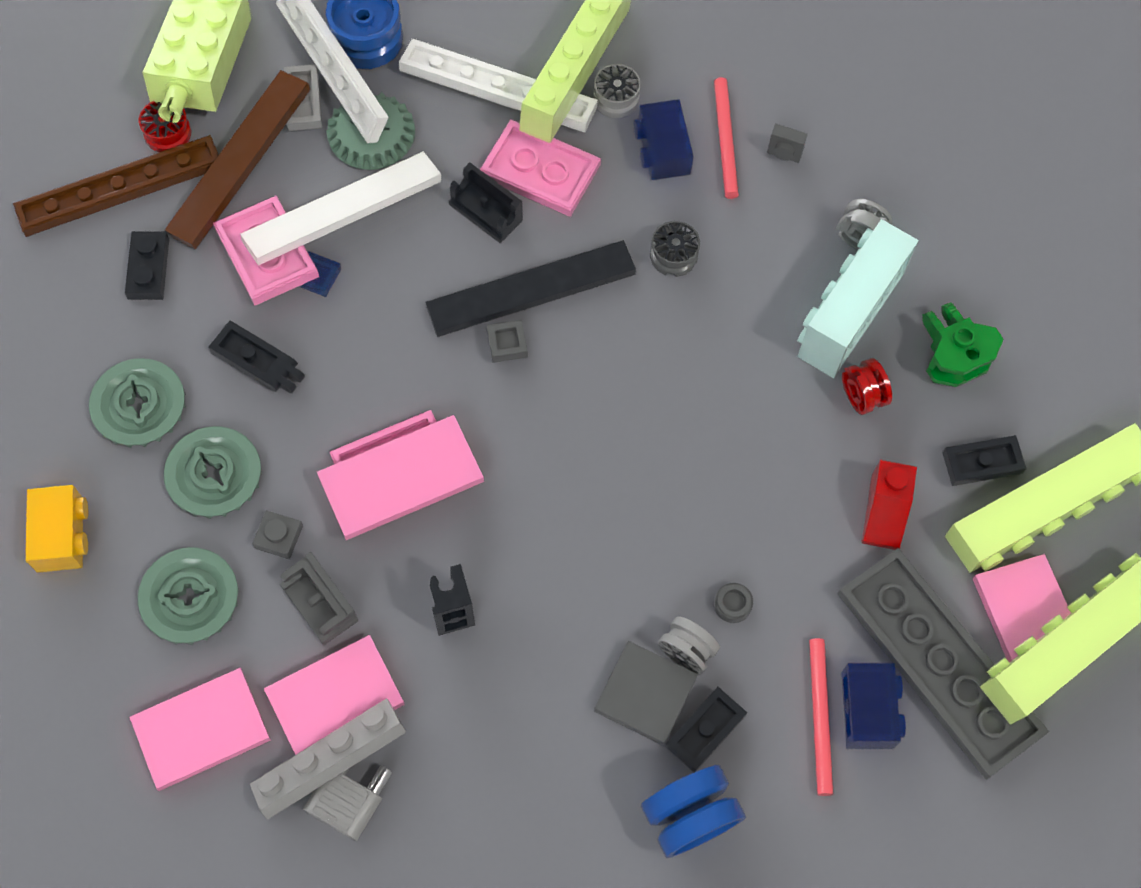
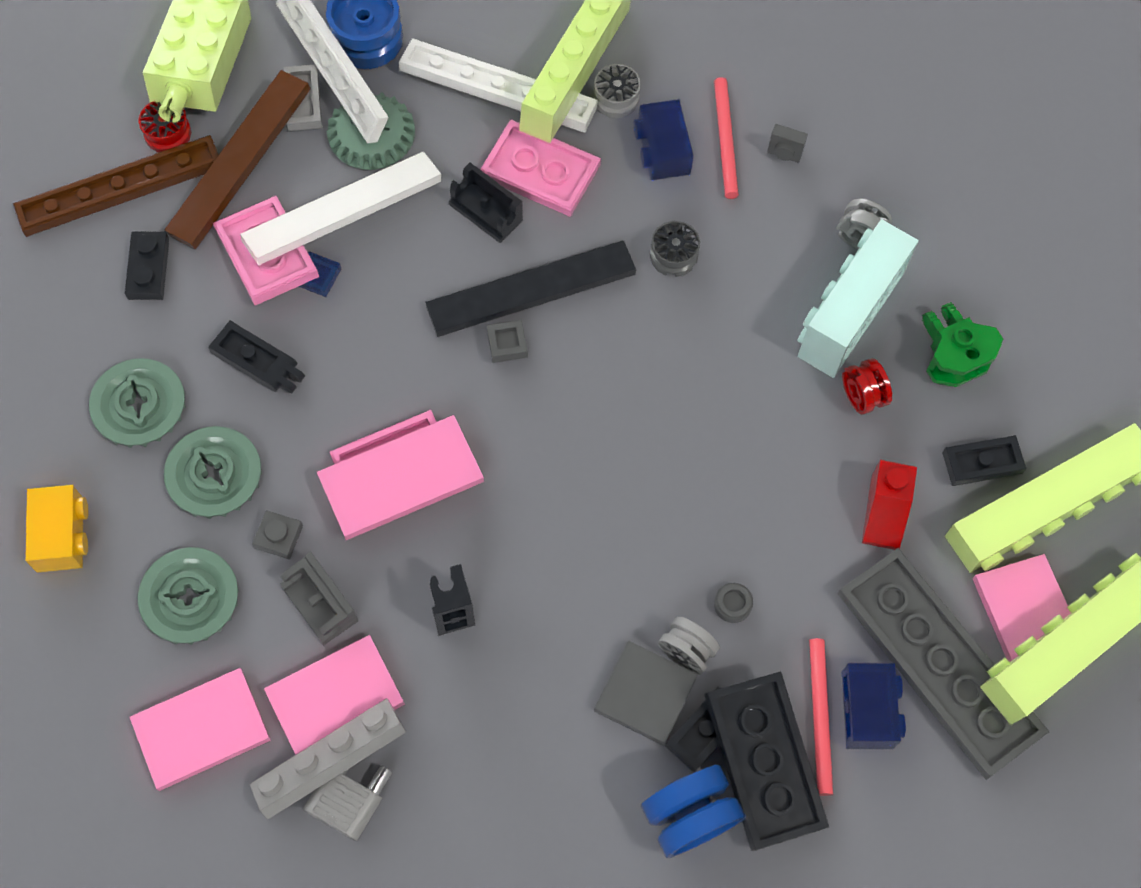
(766, 761): none -> black plate

